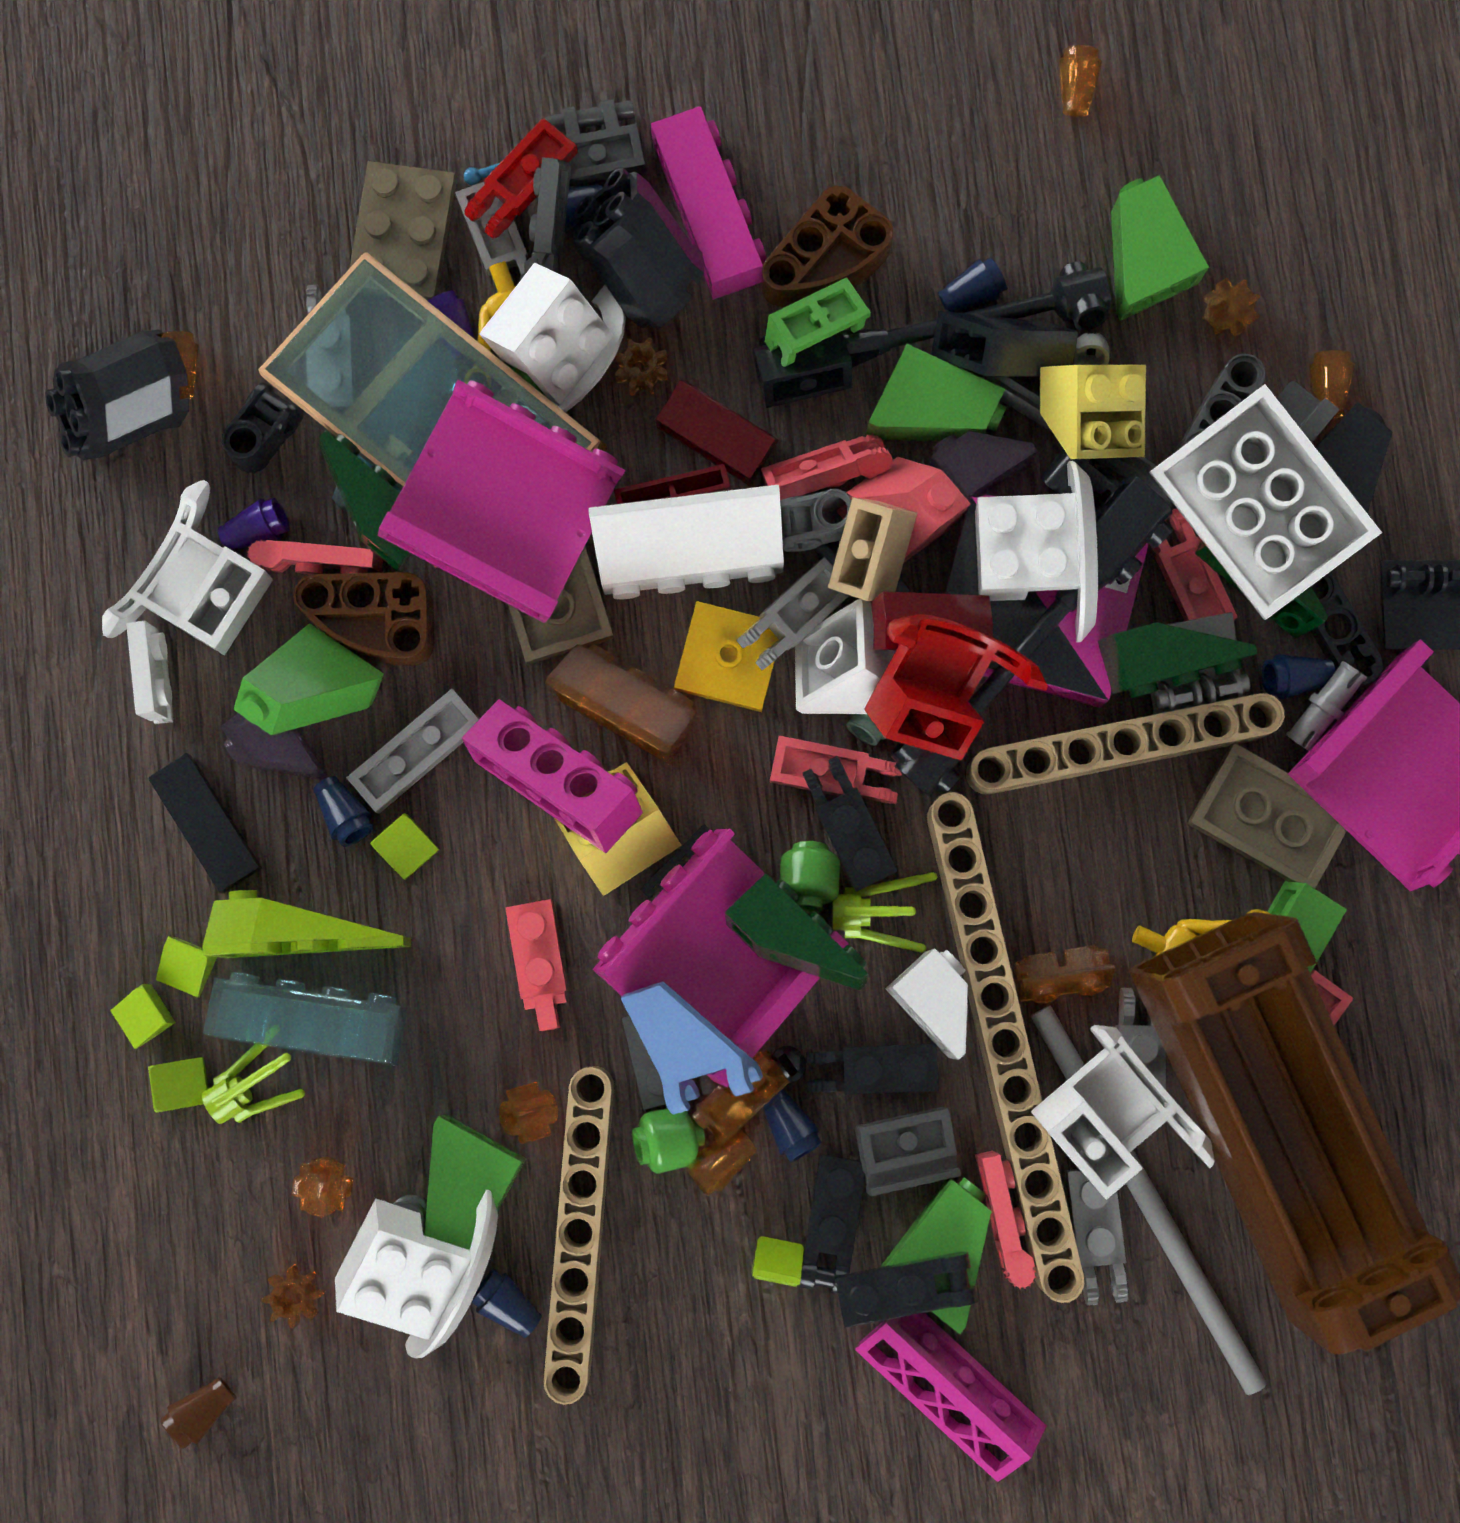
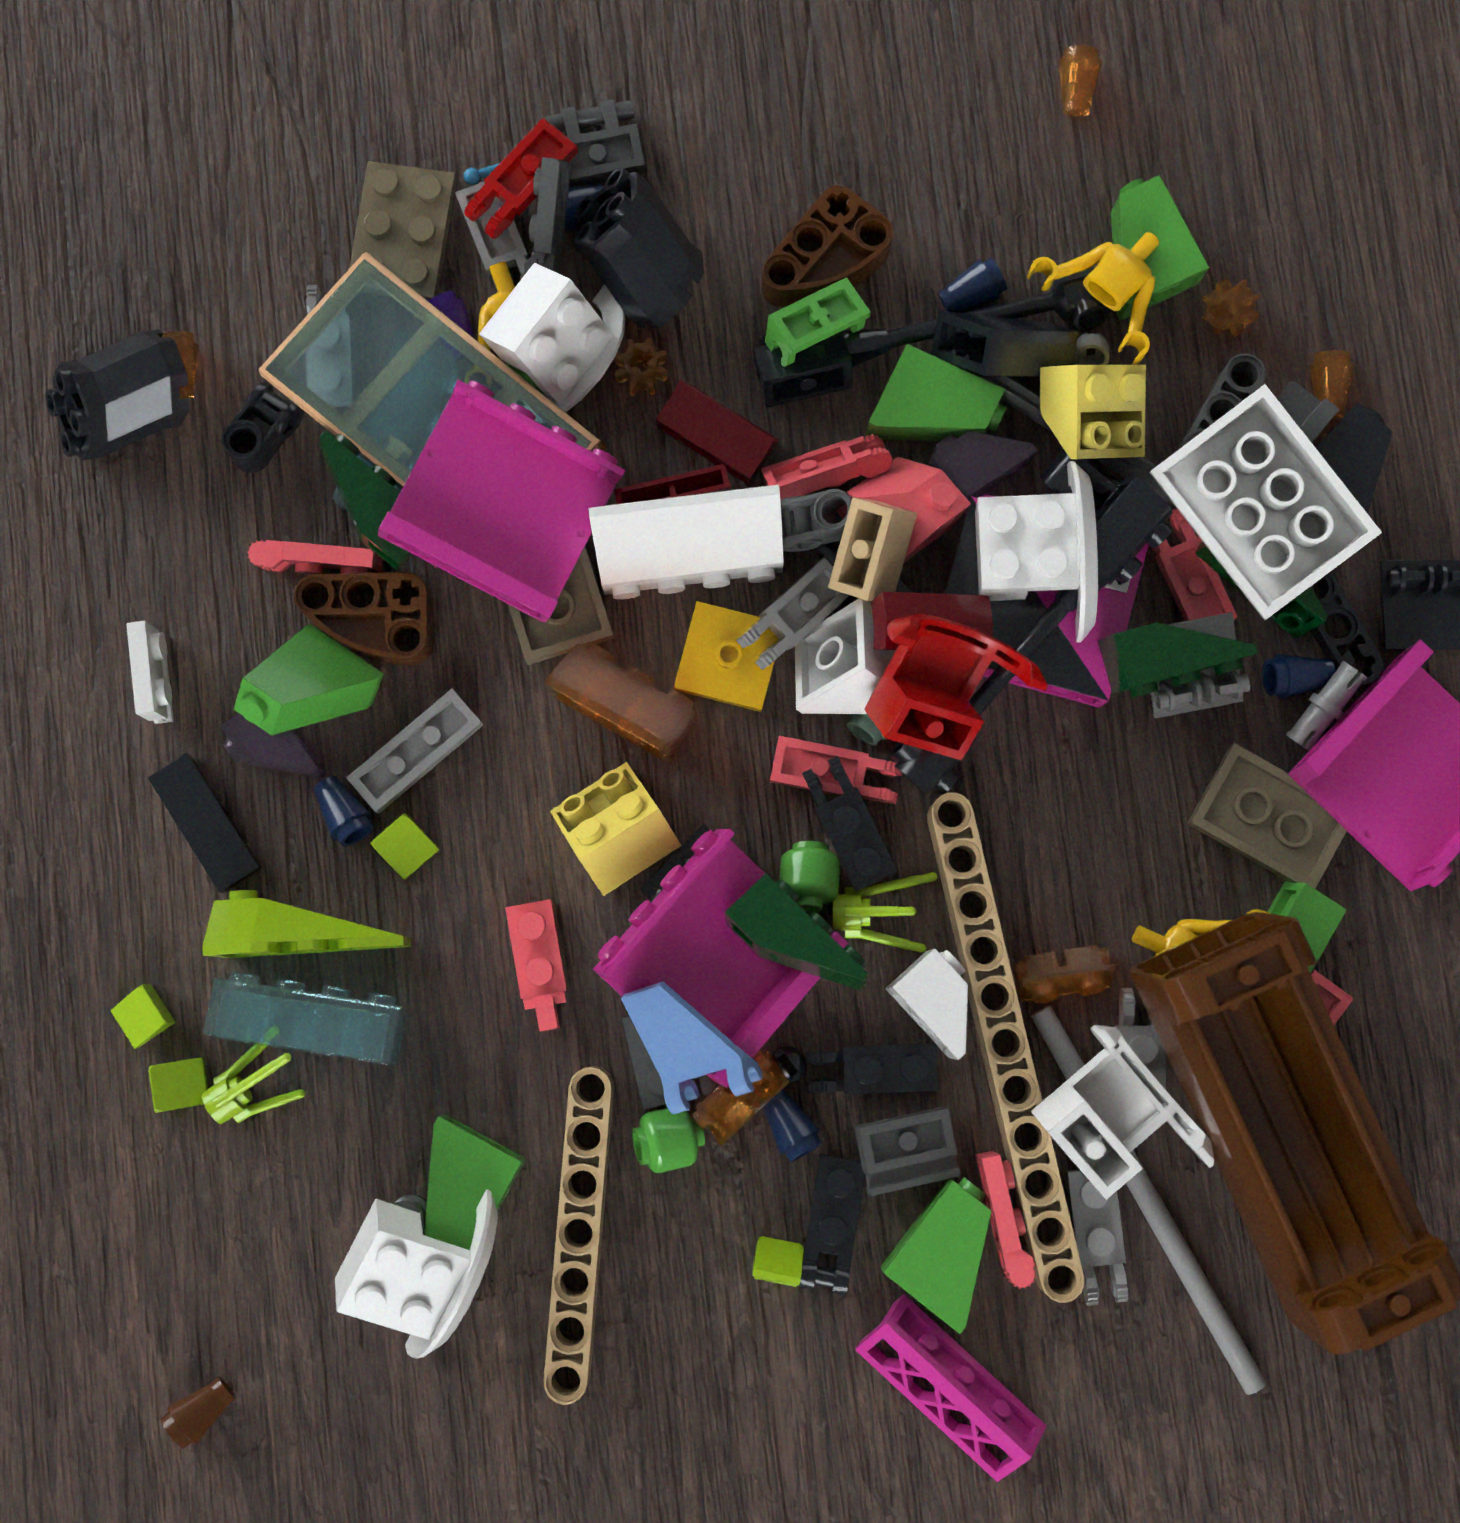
(184, 966): lime slope -> none
(193, 582): white piece -> none
(259, 521): dark purple cone -> none
(300, 1285): clear orange gear -> none
(322, 1186): clear orange gear -> none
(505, 1304): dark blue cone -> none
(528, 1112): clear orange gear -> none
(597, 818): dark pink brick -> none
(707, 201): dark pink brick -> none
(719, 1164): clear orange cone -> none
(904, 1289): black plate -> none
(1112, 282): none -> yellow piece
(1145, 737): tan beam -> none

